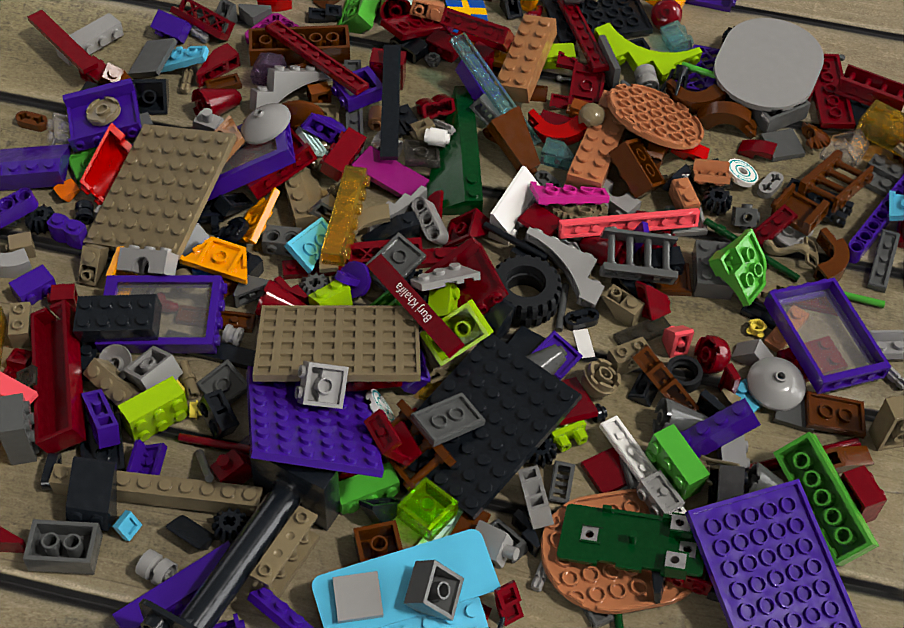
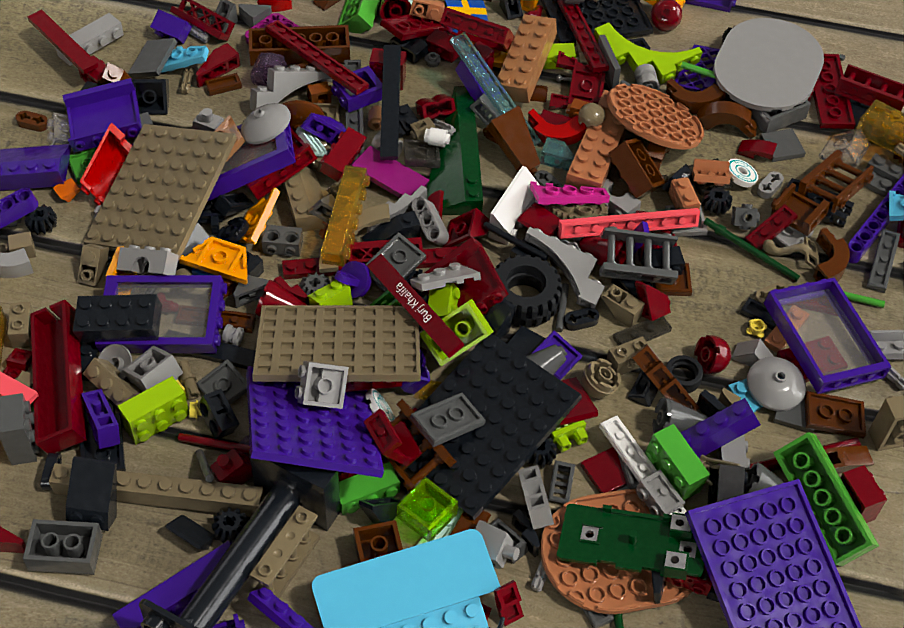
(28, 376): clear smoke tile -> none
(32, 285): dark purple brick -> none
(63, 291): dark red brick -> none
(67, 230): dark purple brick -> none
(84, 211): black wheel -> none
(103, 111): dark tan tile -> none
(127, 525): medium azure tile -> none
(147, 458): dark purple bracket -> none
(155, 568): light grey wheel -> none
(216, 99): dark red cone -> none
(308, 244): medium azure wing -> none
(329, 14): black slope -> none
(357, 597): light grey tile -> none
(434, 589): dark grey slope -> none
(437, 370): dark tan piece -> none
(584, 343): white sticker -> none
(602, 413): black plate -> none
(676, 37): clear light blue brick -> none
(677, 340): coral slope -> none
(680, 74): black plant -> none
(698, 152): red slope -> none
(704, 280): dark grey brick -> none
(730, 379): dark red tile -> none
(742, 266): bright green slope -> none
(815, 137): reddish brown hair -> none

